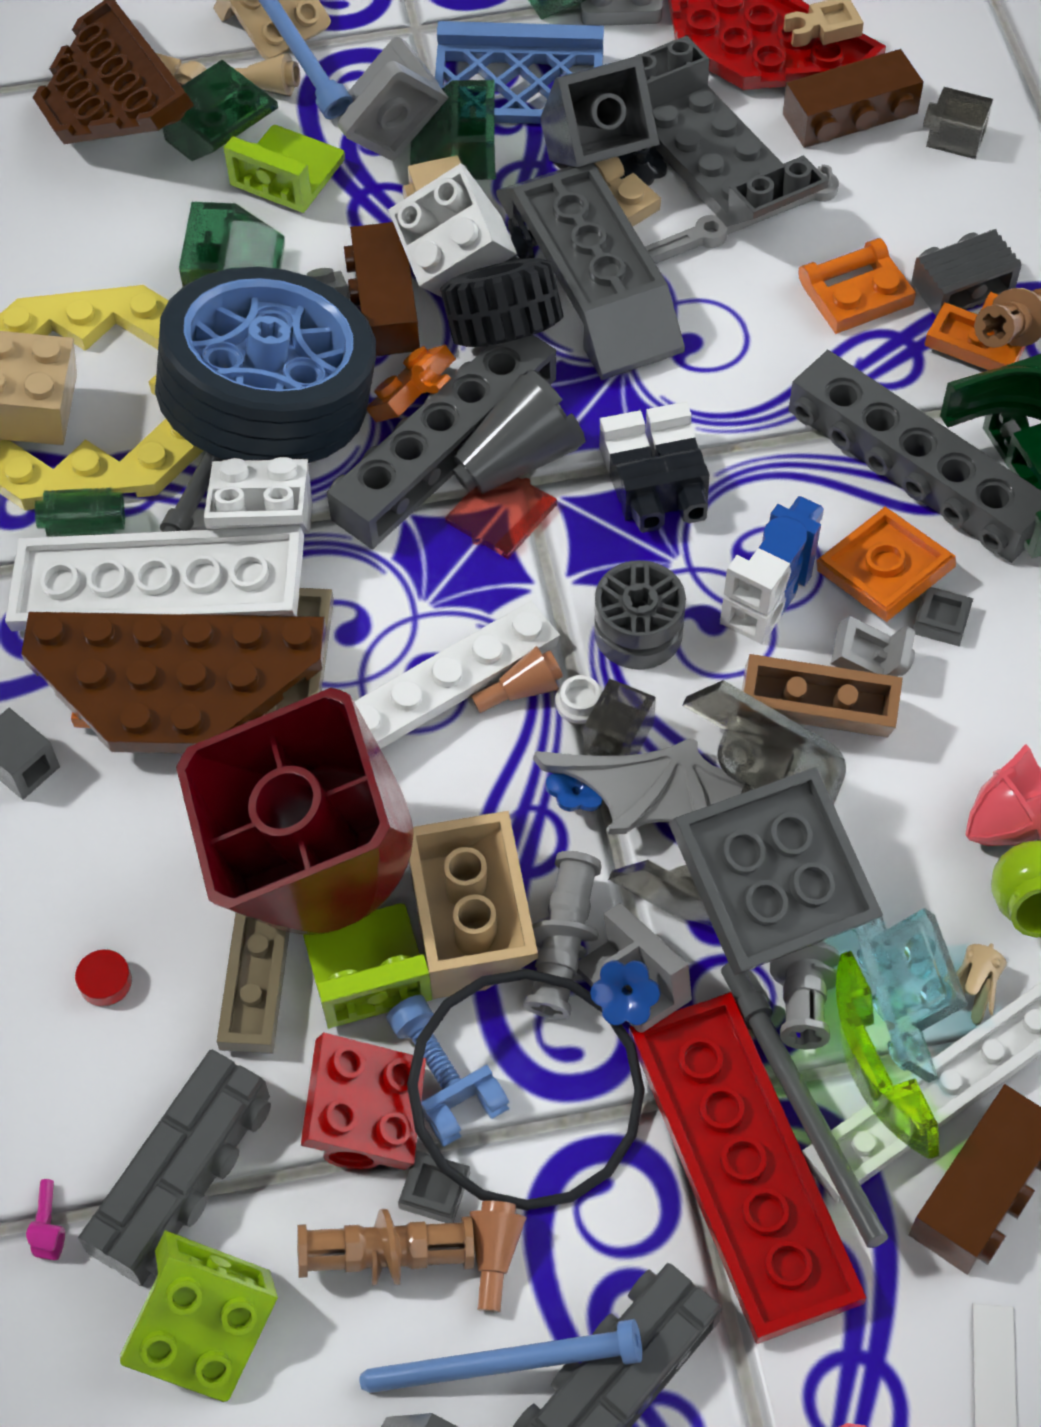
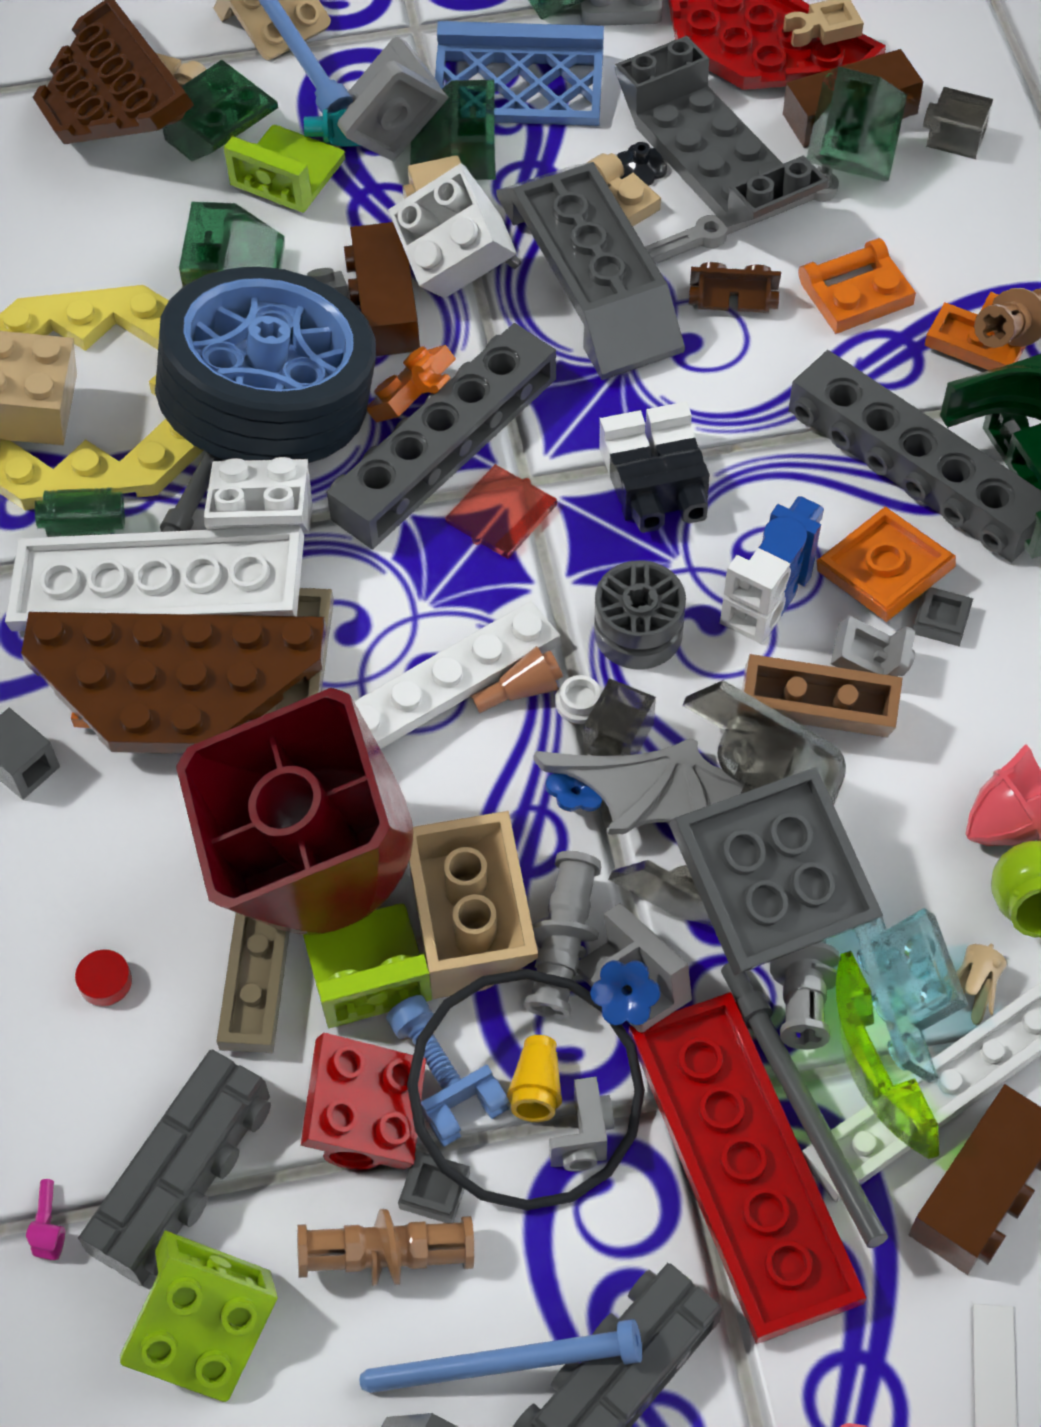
(274, 74): tan cone -> none
(327, 127): none -> teal piece
(495, 1241): nougat cone -> none
(502, 302): black tyre -> none
(517, 436): dark grey cone -> none
(521, 237): black plant -> none
(536, 1081): none -> yellow cone
(594, 1117): none -> light grey bracket
(599, 114): dark grey slope -> none
(750, 284): none -> reddish brown hinge
(857, 124): none -> clear green slope
(966, 271): dark grey brick -> none

